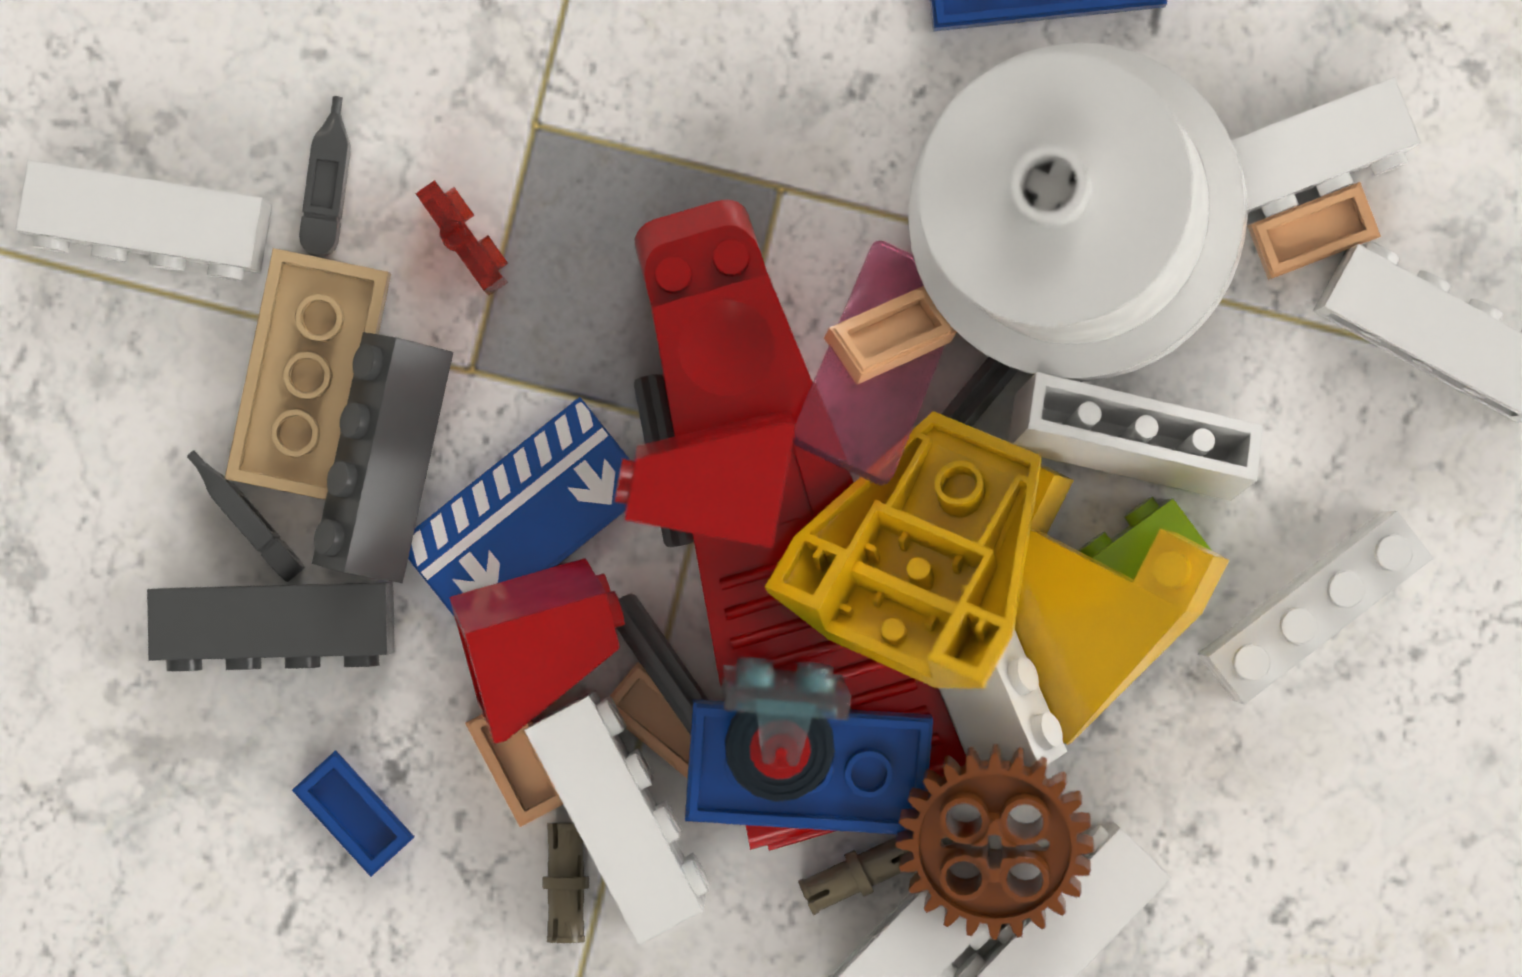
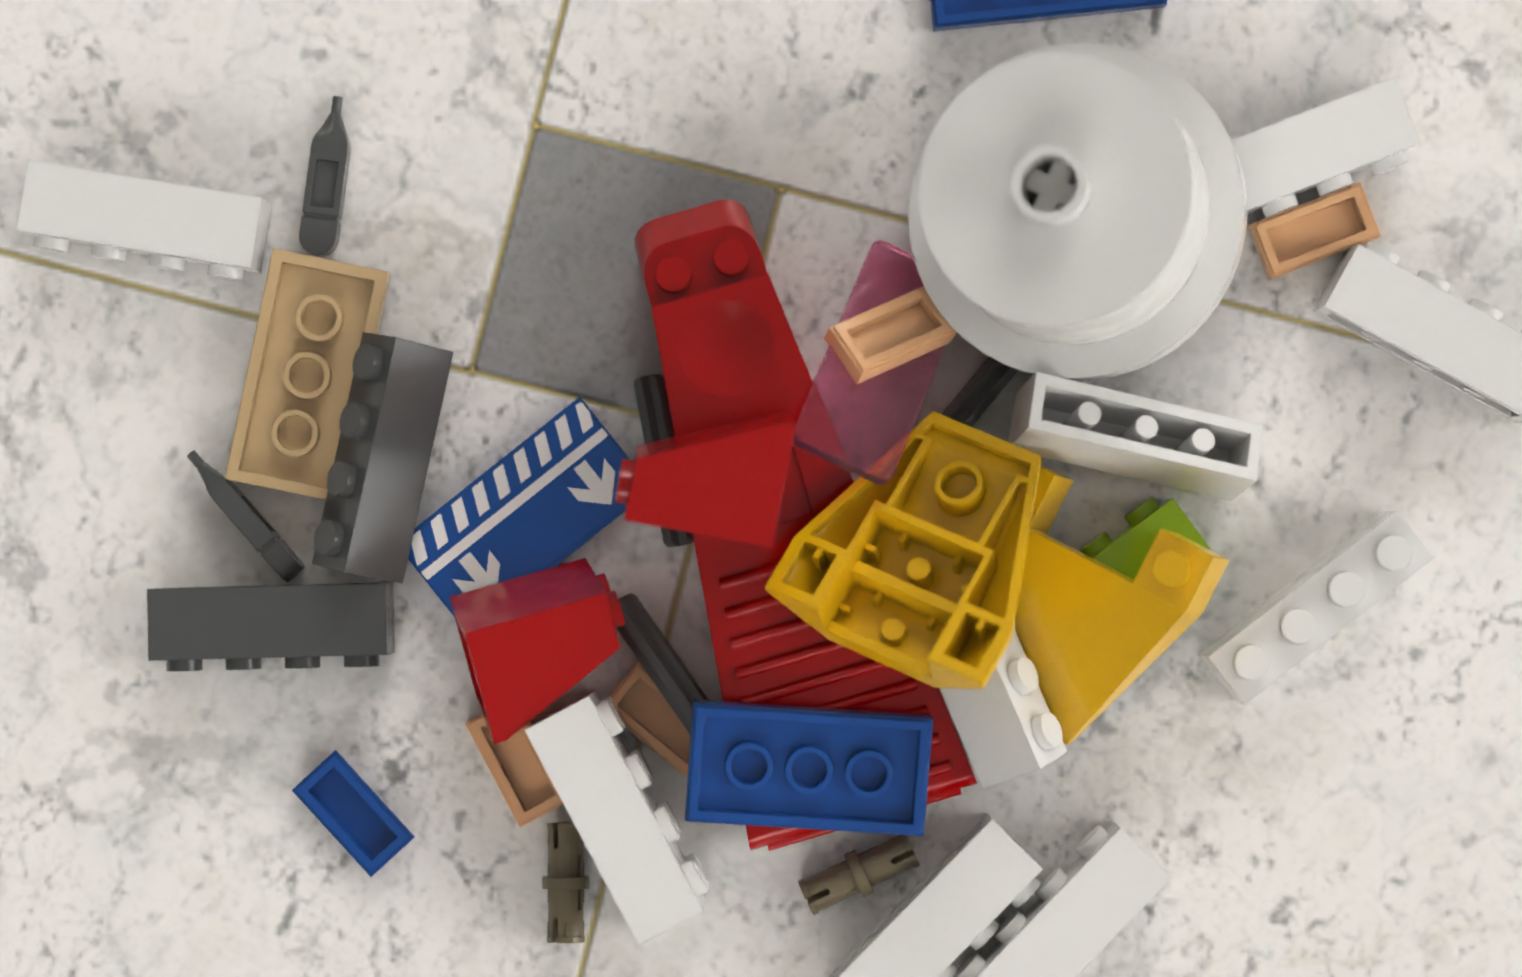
(450, 215): clear red plate -> none
(780, 735): plate -> none
(994, 790): dark orange gear -> none

